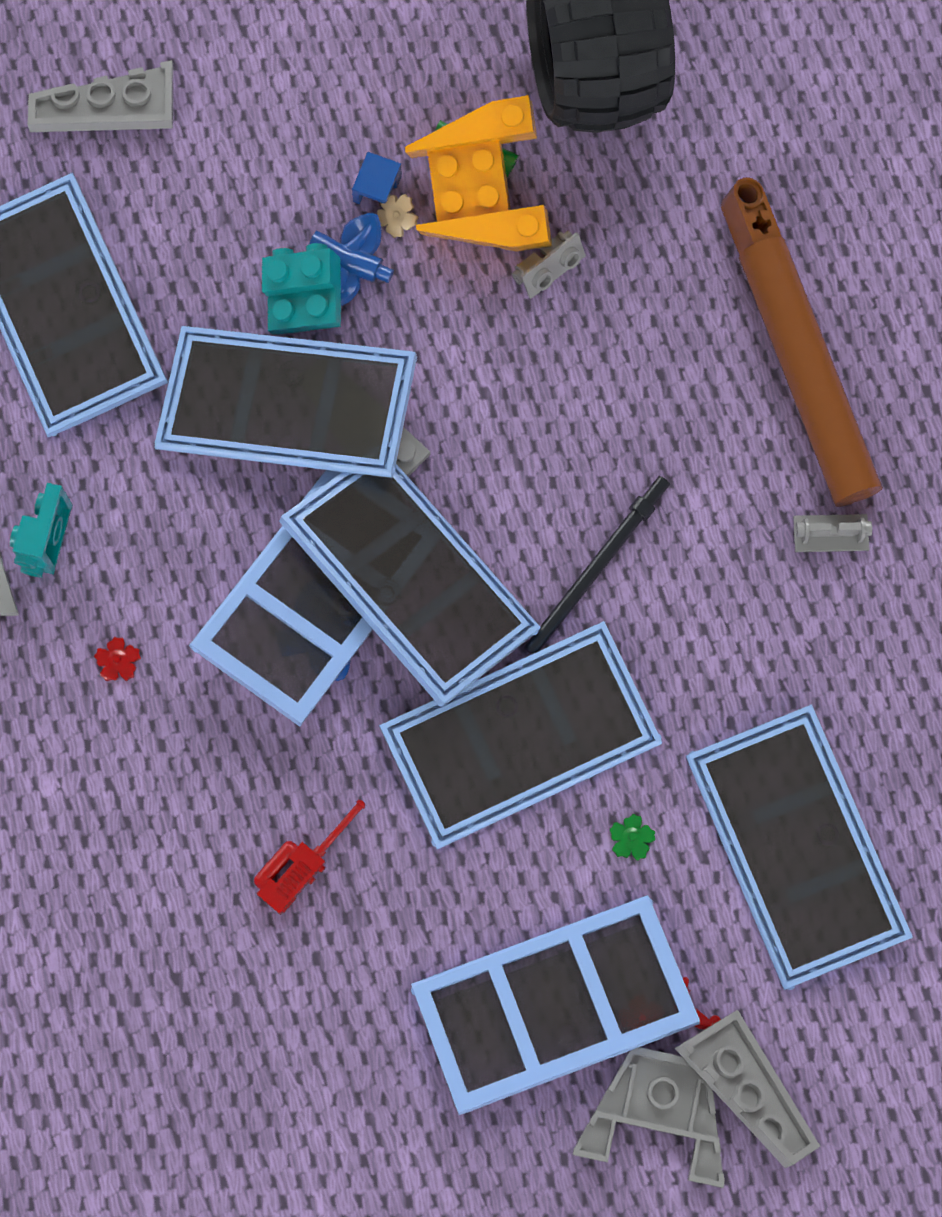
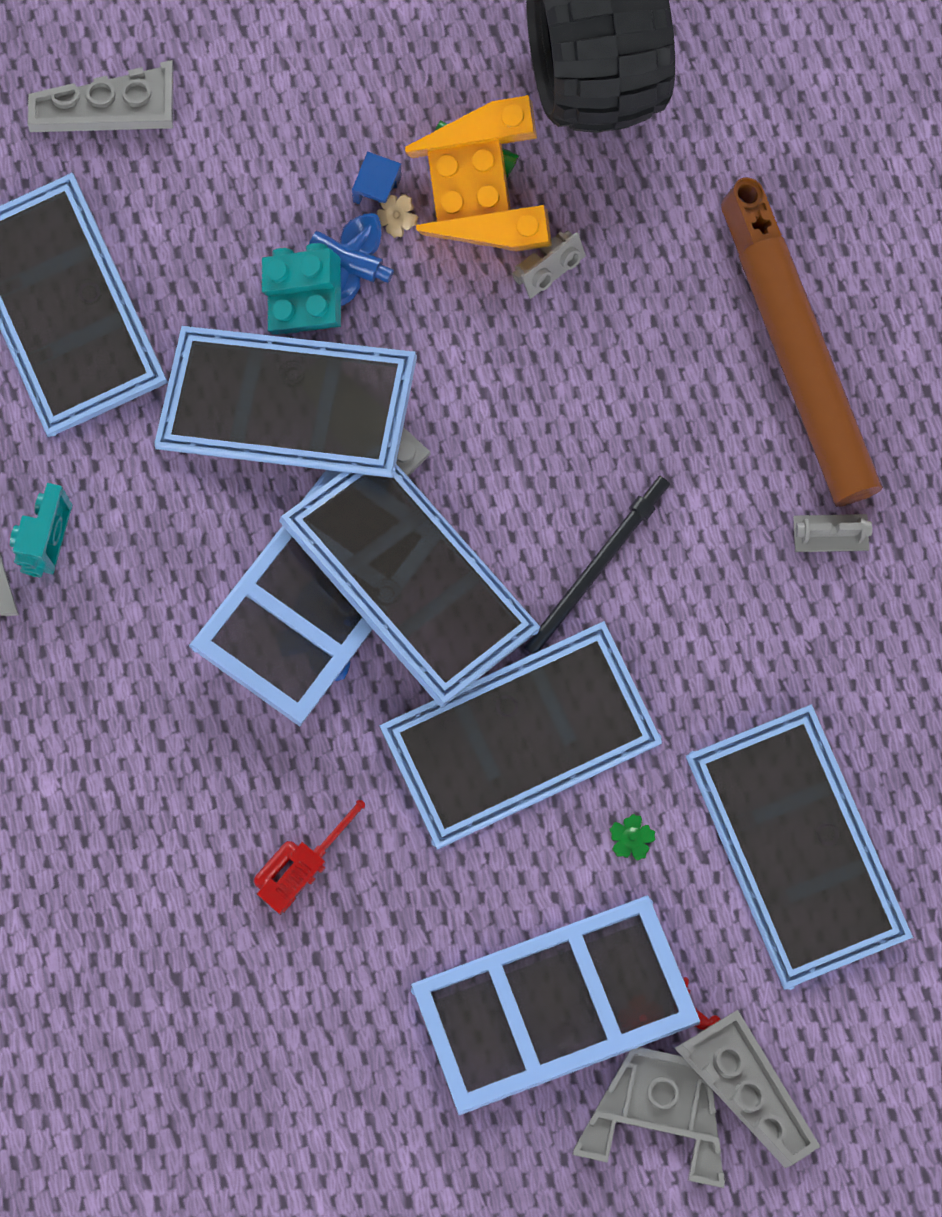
(117, 660): red plant -> none

